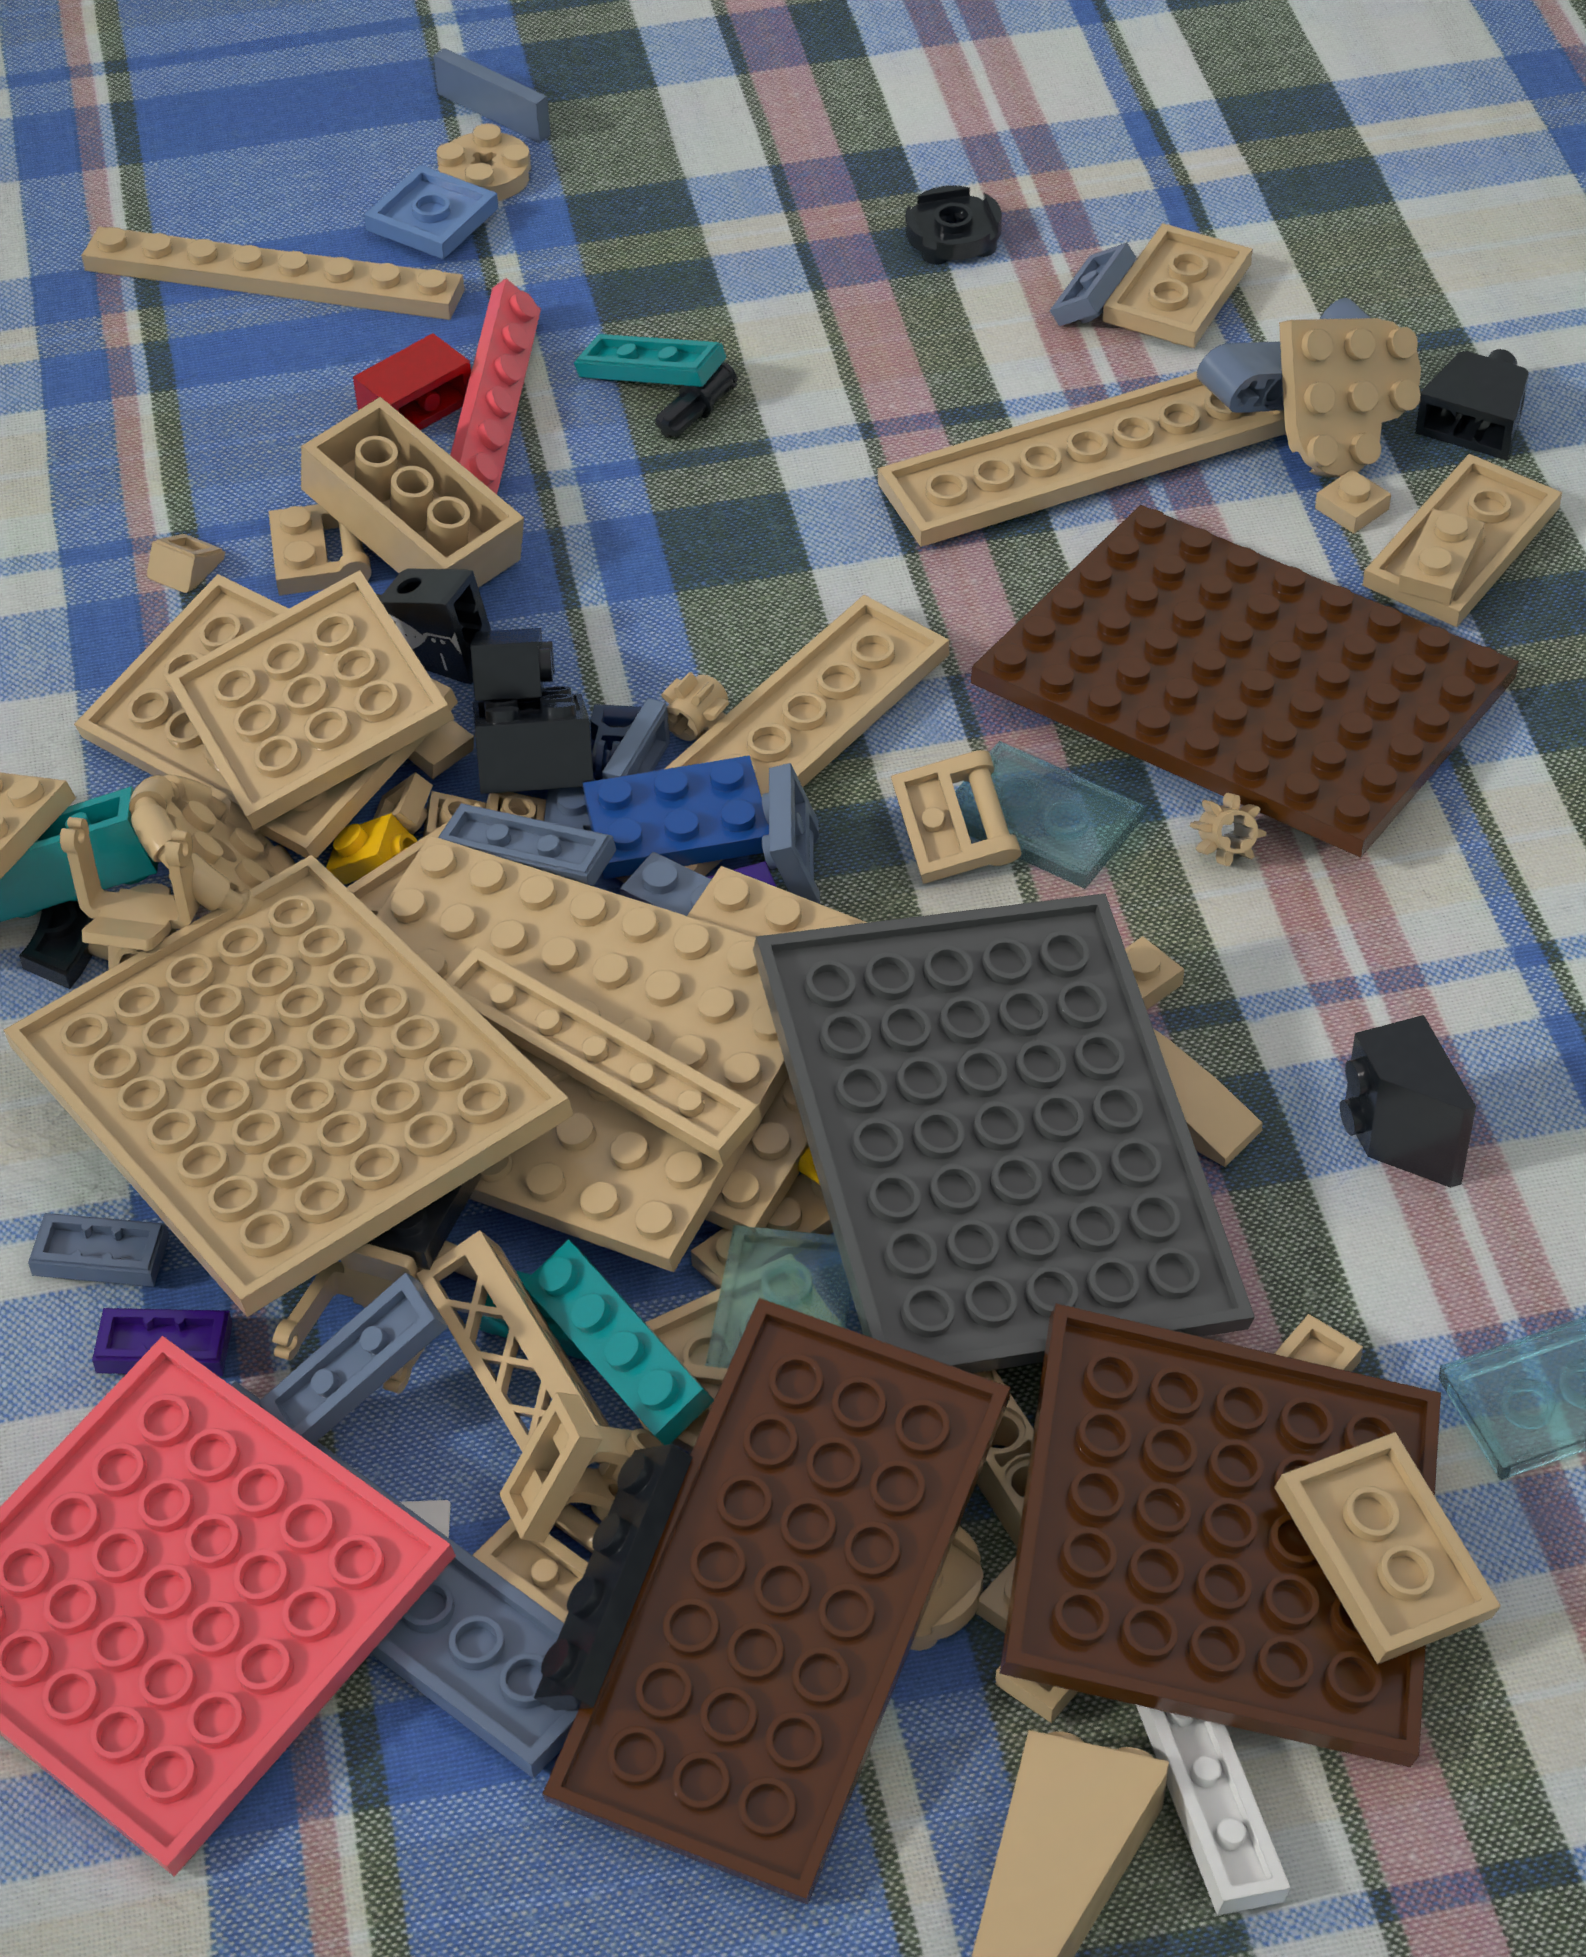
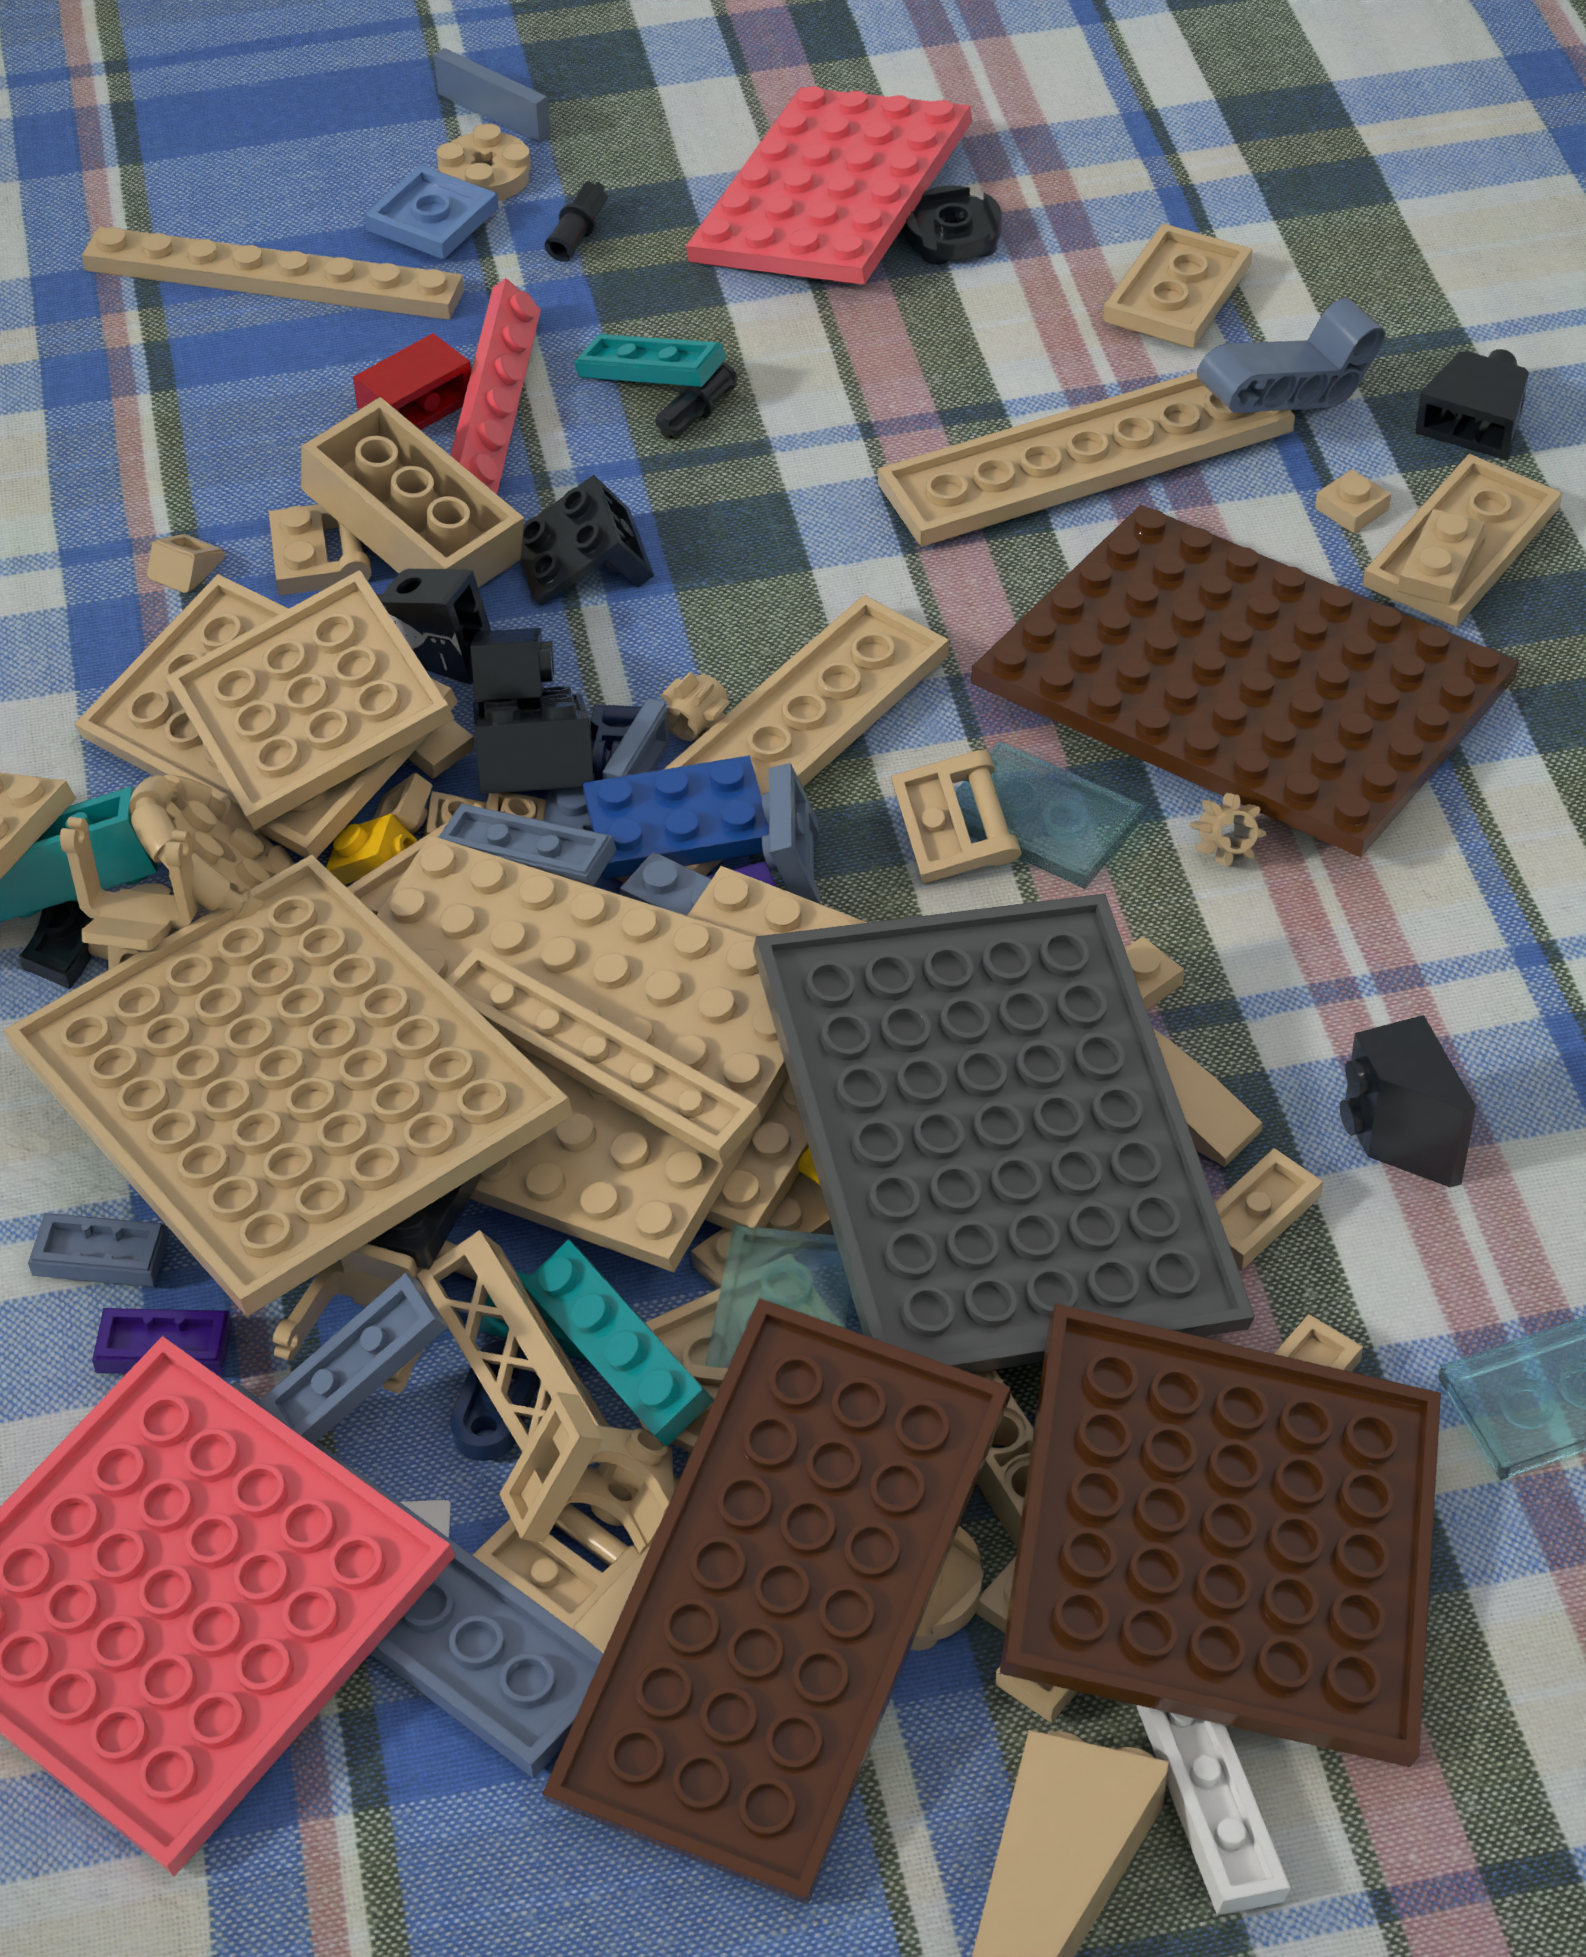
(476, 1411): none -> dark blue plate
(576, 221): none -> black axle
(578, 536): none -> black bracket
(613, 1578): black plate -> none
(830, 185): none -> coral plate
(1093, 285): sand blue plate -> none
(1265, 1204): none -> tan plate
(1342, 385): tan plate -> none
(1387, 1547): tan plate -> none

